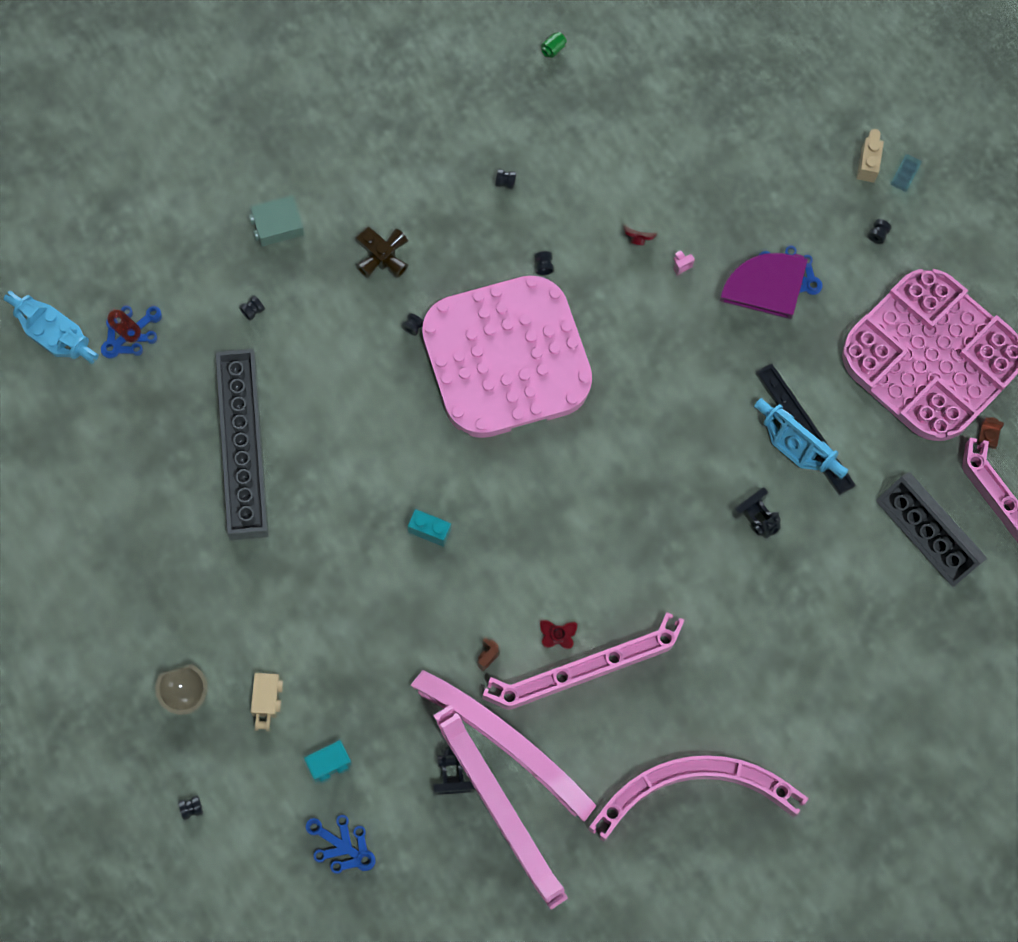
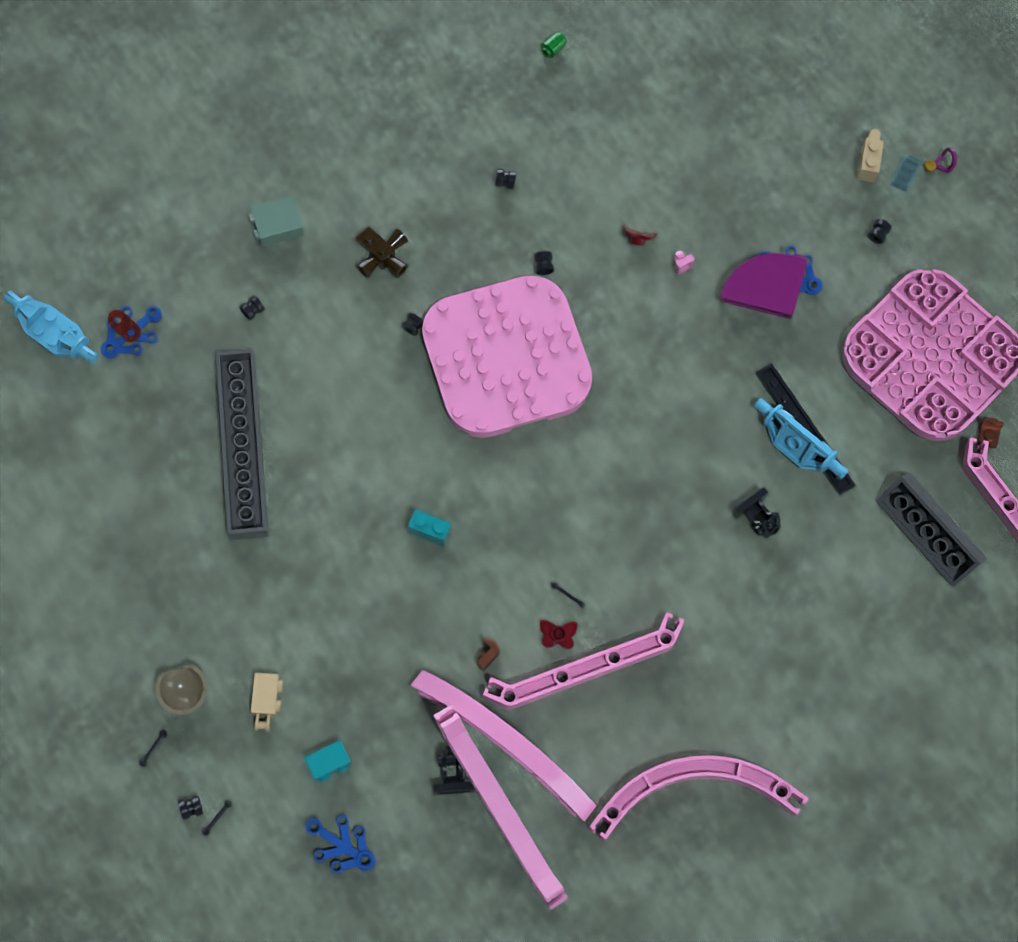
(162, 735): none -> black hinge
(206, 831): none -> black hinge
(554, 585): none -> black hinge
(931, 165): none -> magenta piece

